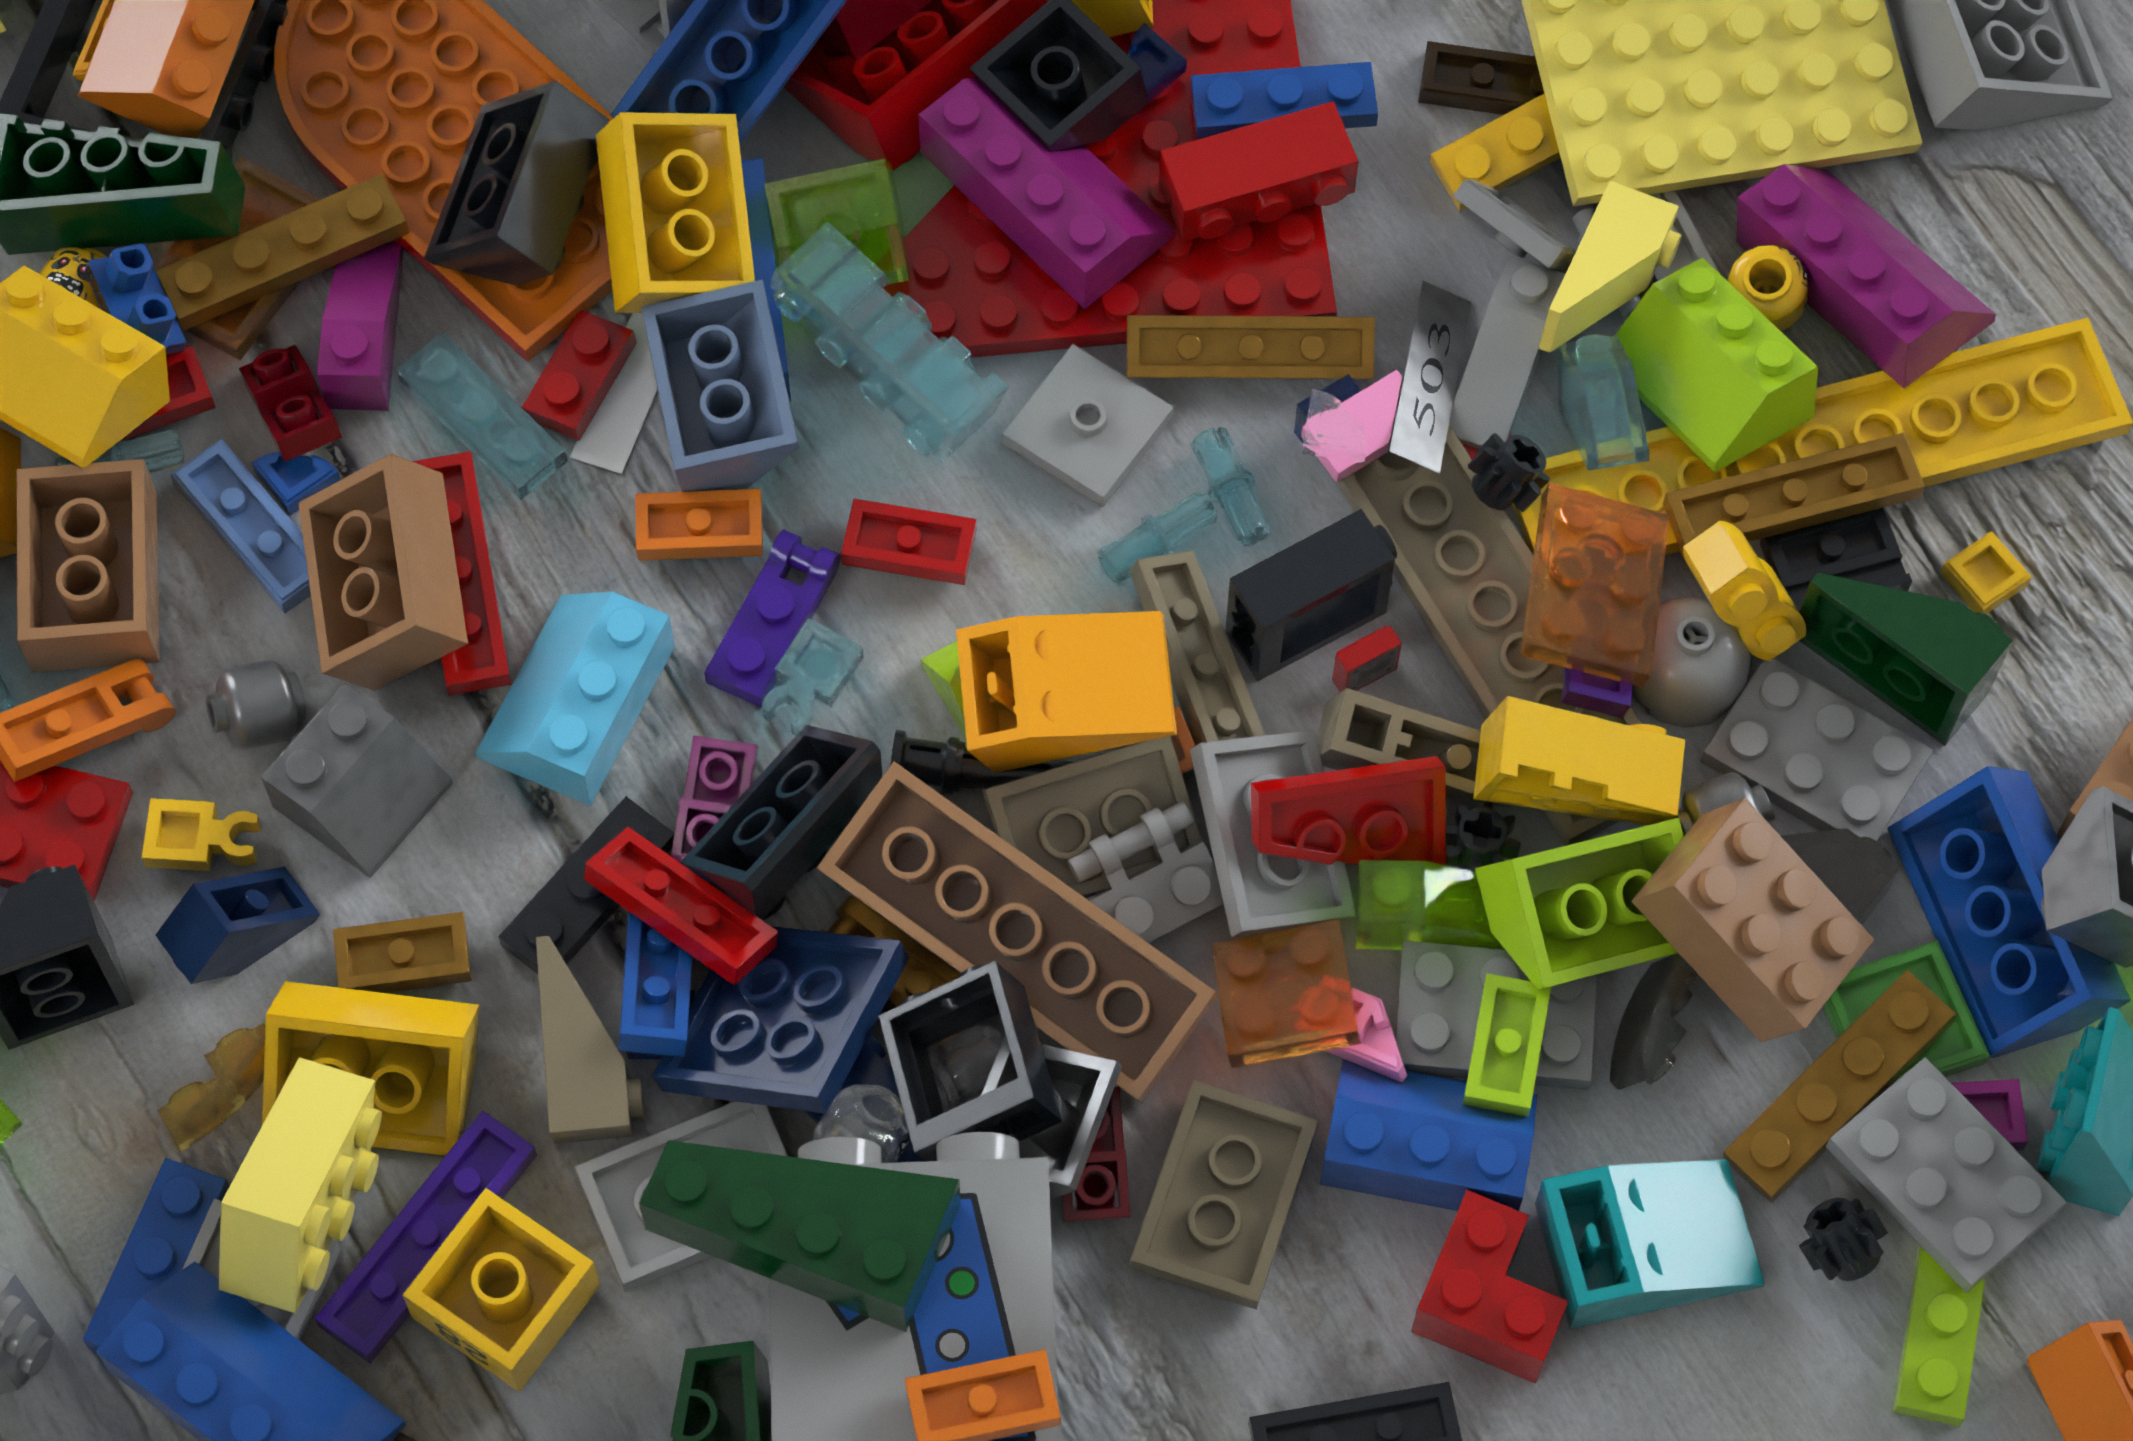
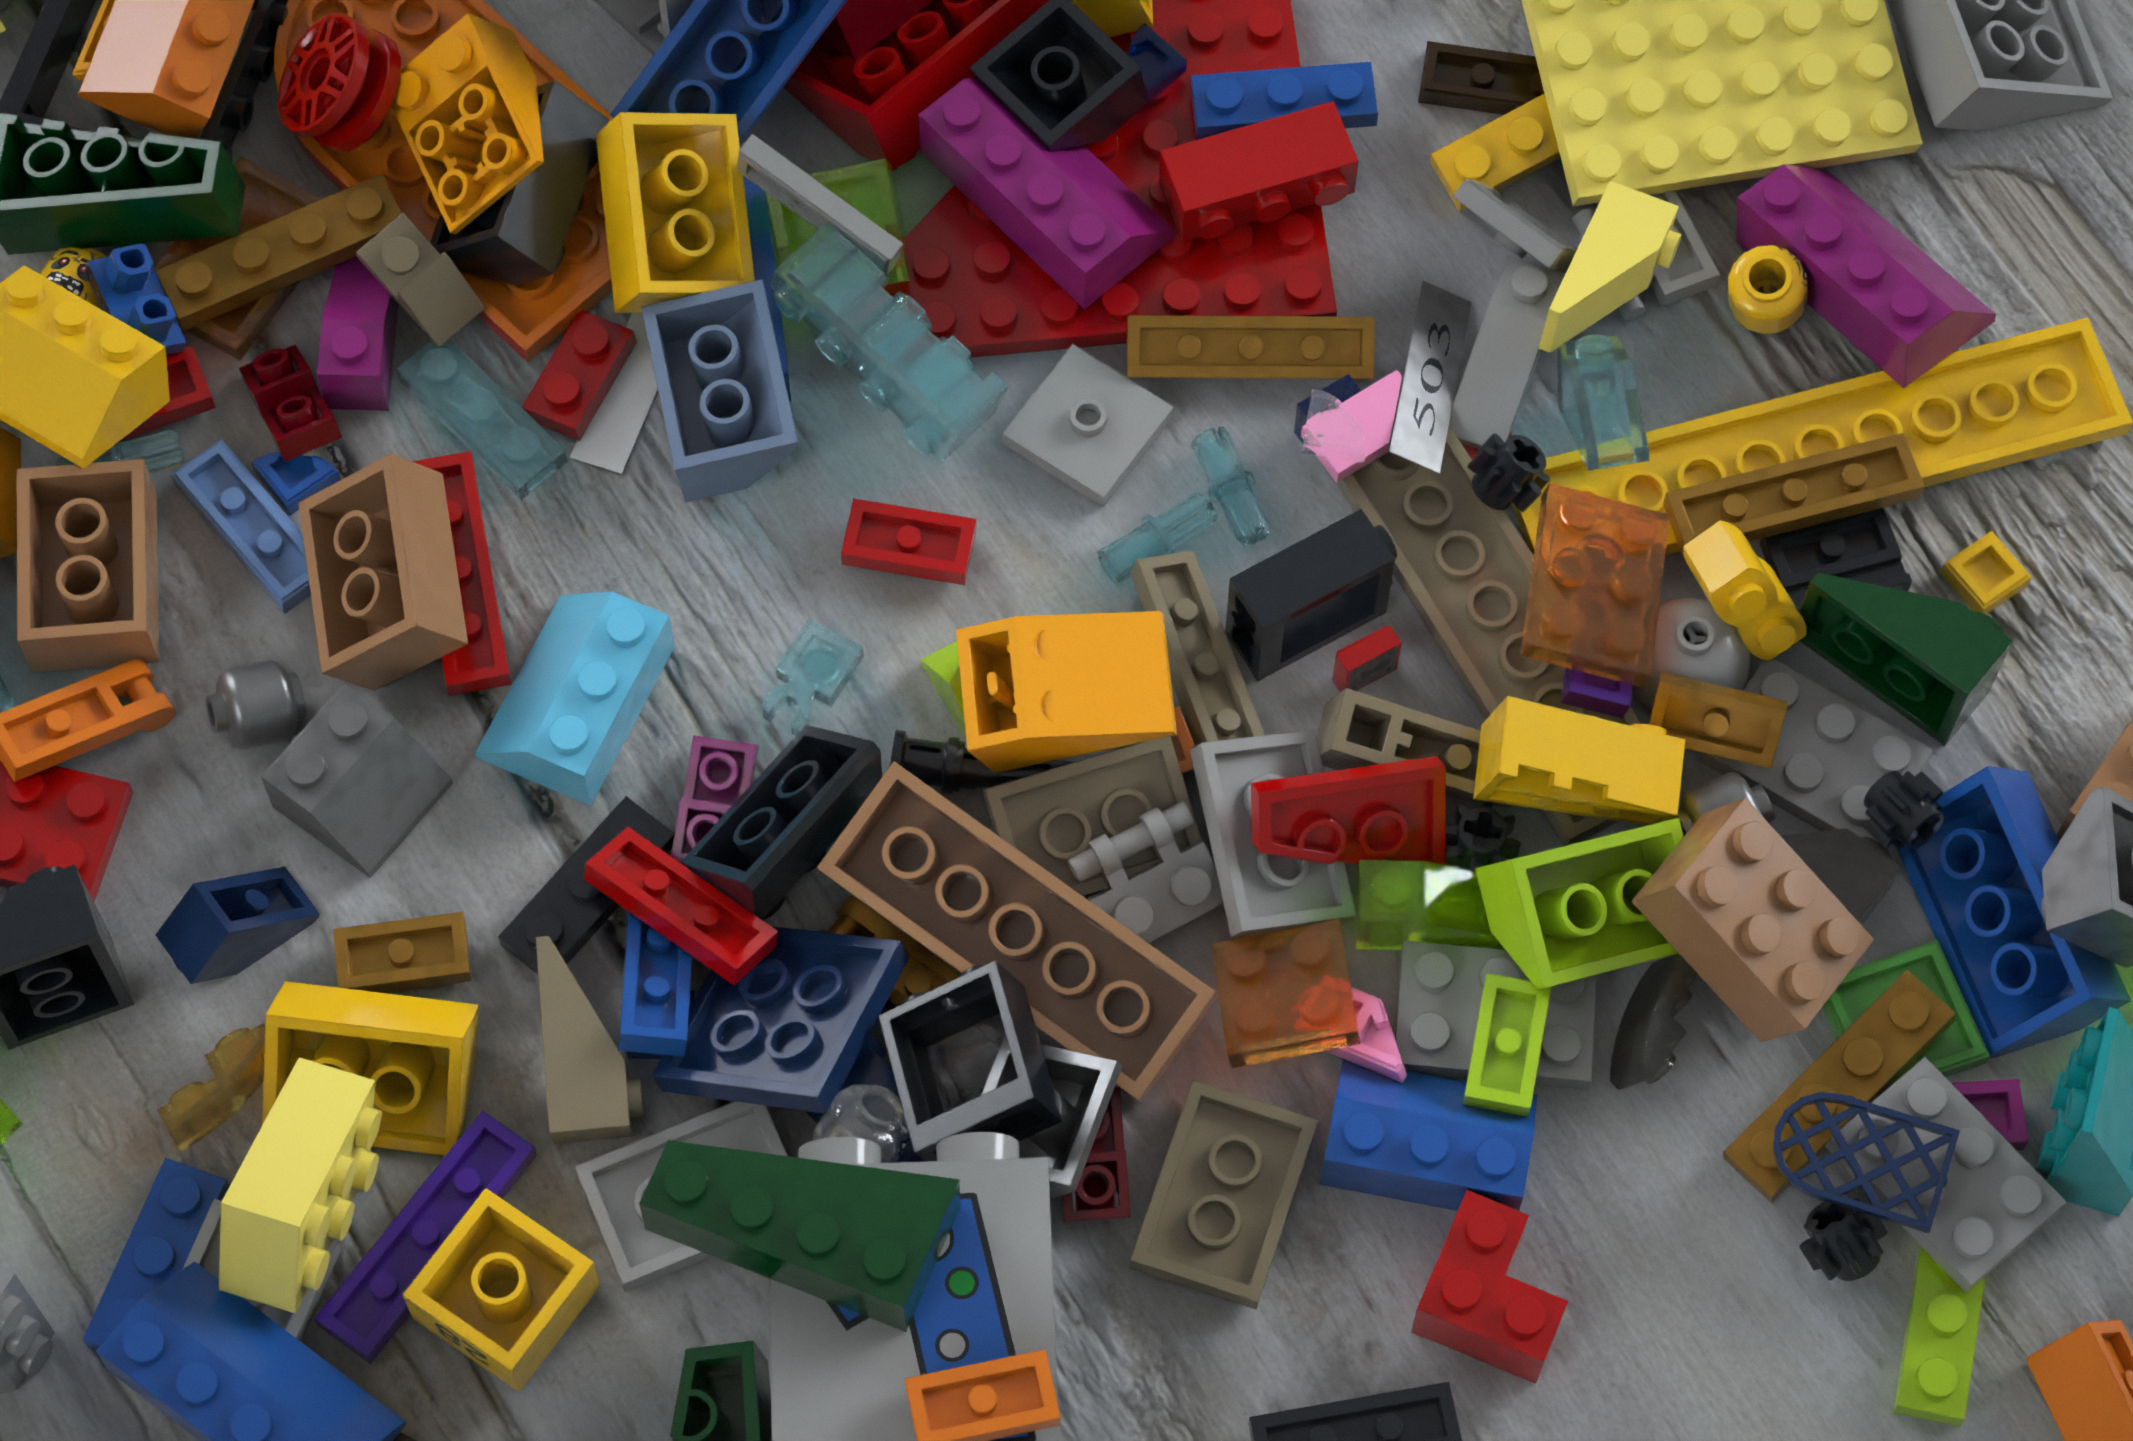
(189, 832): yellow plate -> none
(339, 83): none -> red wheel
(421, 280): none -> dark tan slope
(471, 117): none -> light orange slope
(699, 524): orange plate -> none
(771, 618): dark purple plate -> none
(816, 202): none -> light grey tile
(1645, 1238): teal slope -> none
(1716, 366): lime slope -> none
(1719, 719): none -> pearl gold plate
(1846, 1151): none -> dark blue window
(1903, 810): none -> black gear

